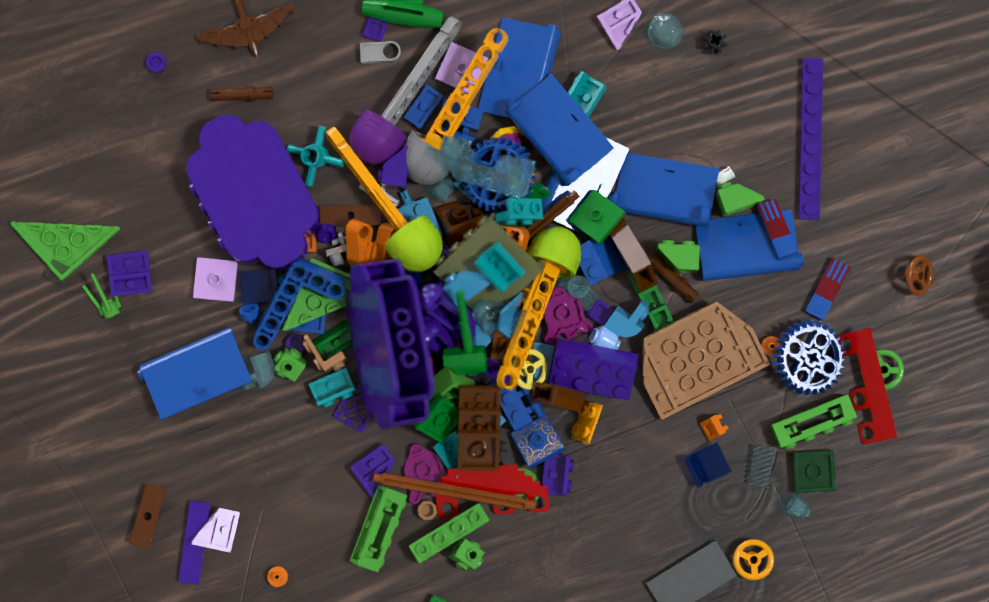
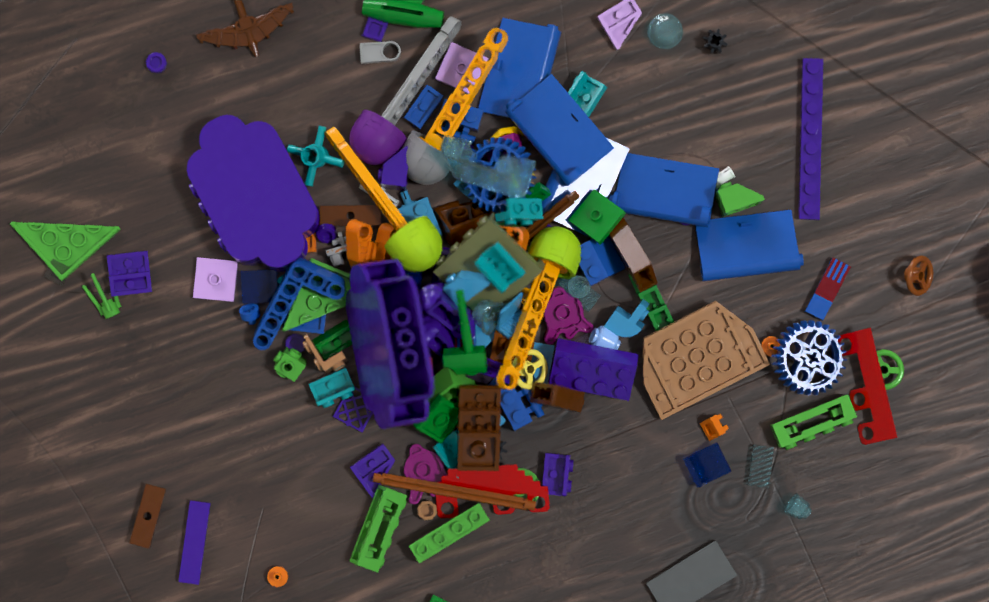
(195, 373): blue door -> none
(218, 531): wing -> none
(242, 94): reddish brown pin -> none
(264, 371): clear light blue brick -> none
(442, 189): clear light blue hat -> none
(467, 555): bright green brick -> none
(537, 441): blue plate -> none
(586, 422): light orange hinge -> none
(600, 312): dark purple tile -> none
(673, 278): reddish brown pin -> none
(680, 258): bright green slope -> none
(754, 567): light orange piece -> none
(777, 229): tile -> none
(814, 471): dark green plate -> none

